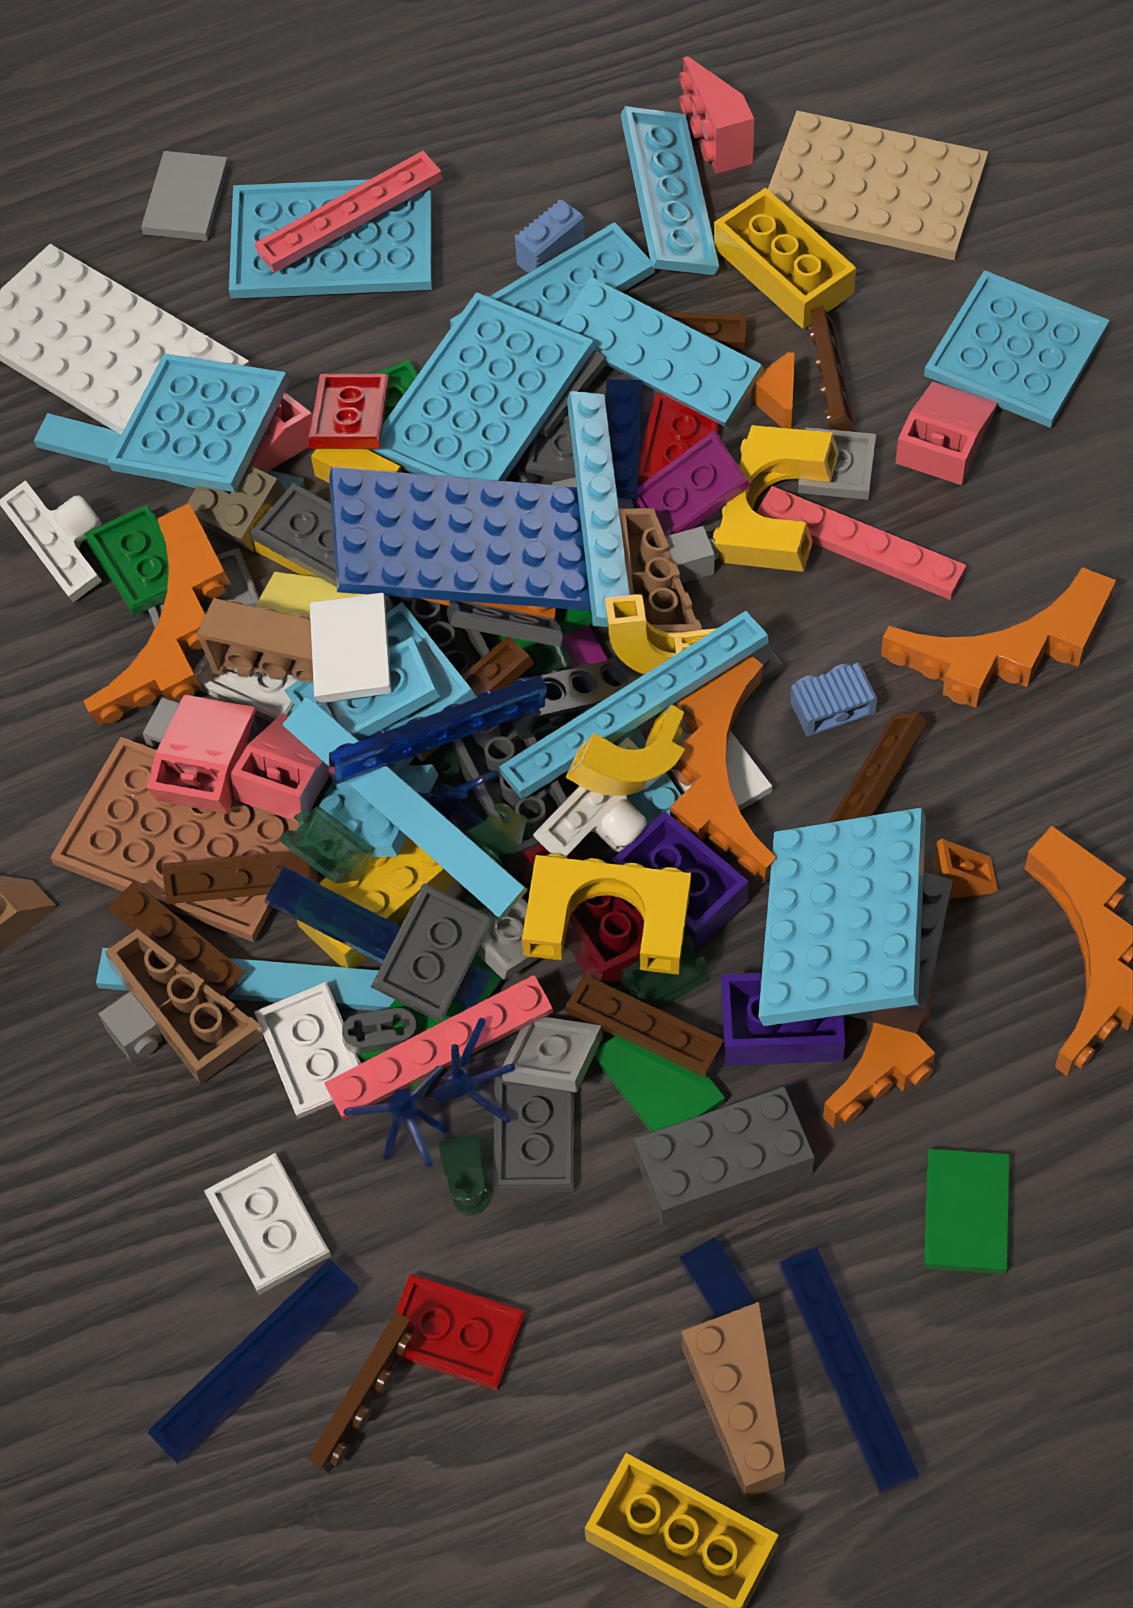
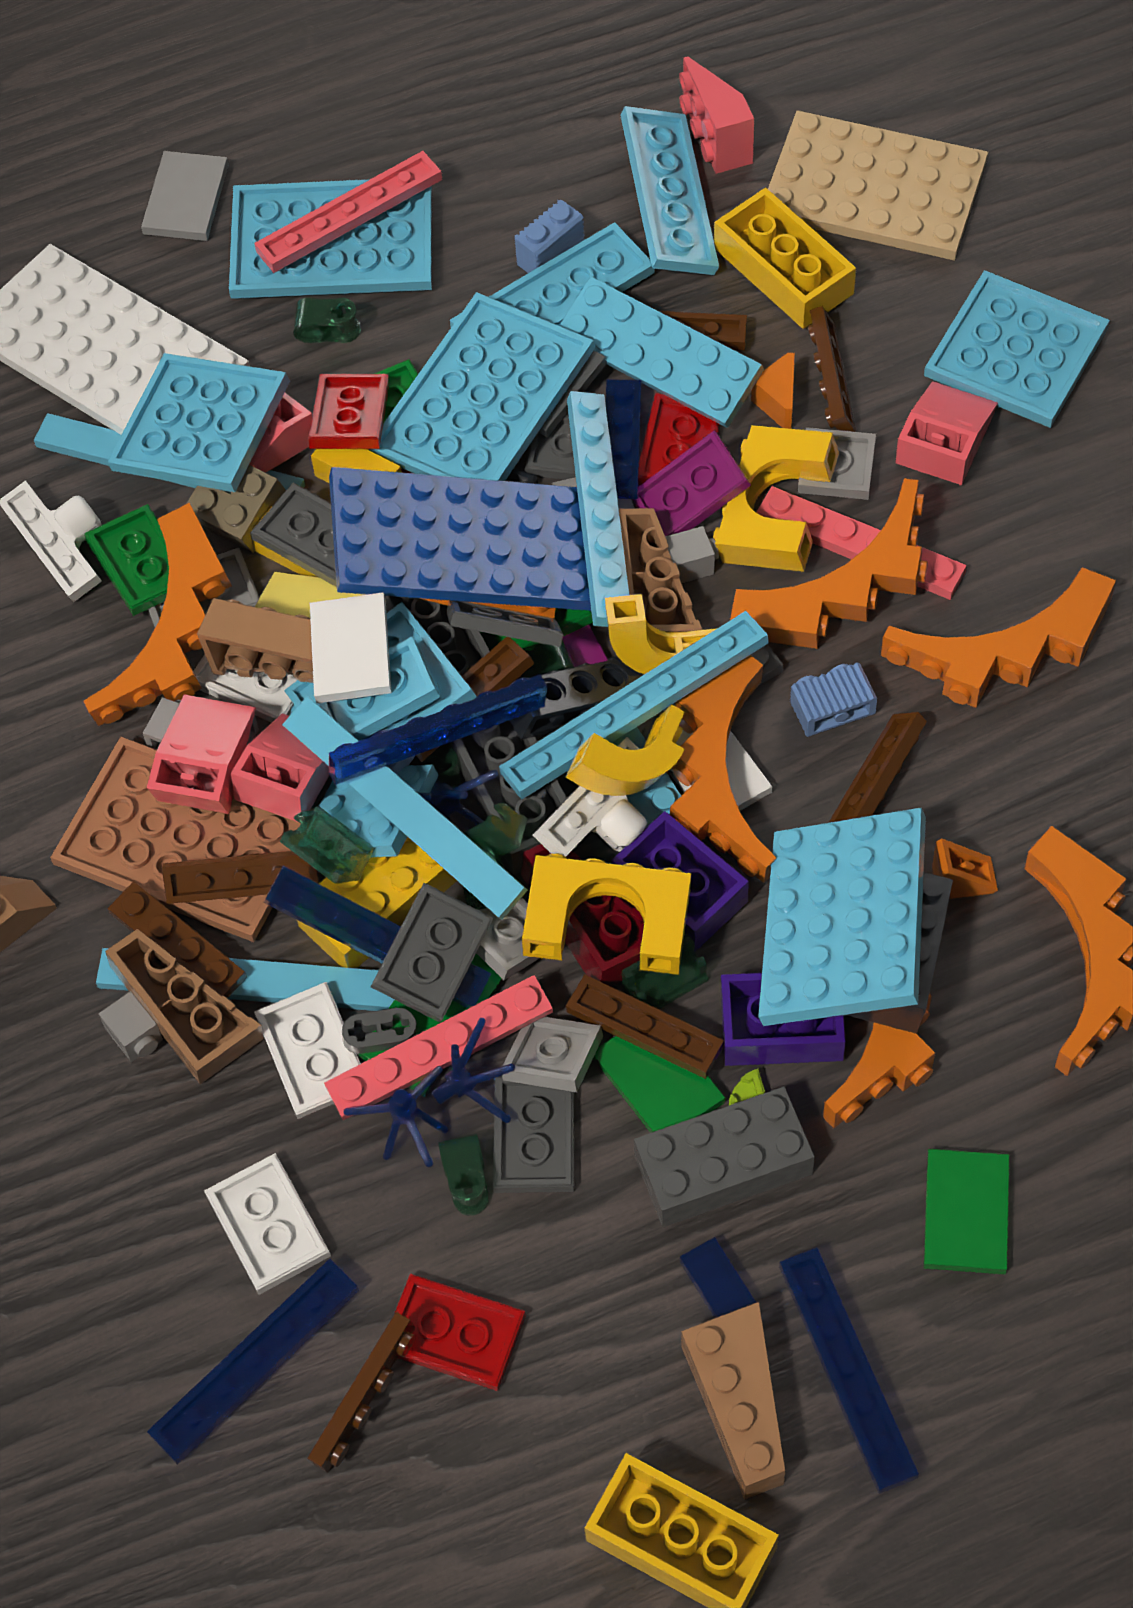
(322, 320): none -> clear green piece
(747, 1087): none -> lime tile
(888, 563): none -> orange arch

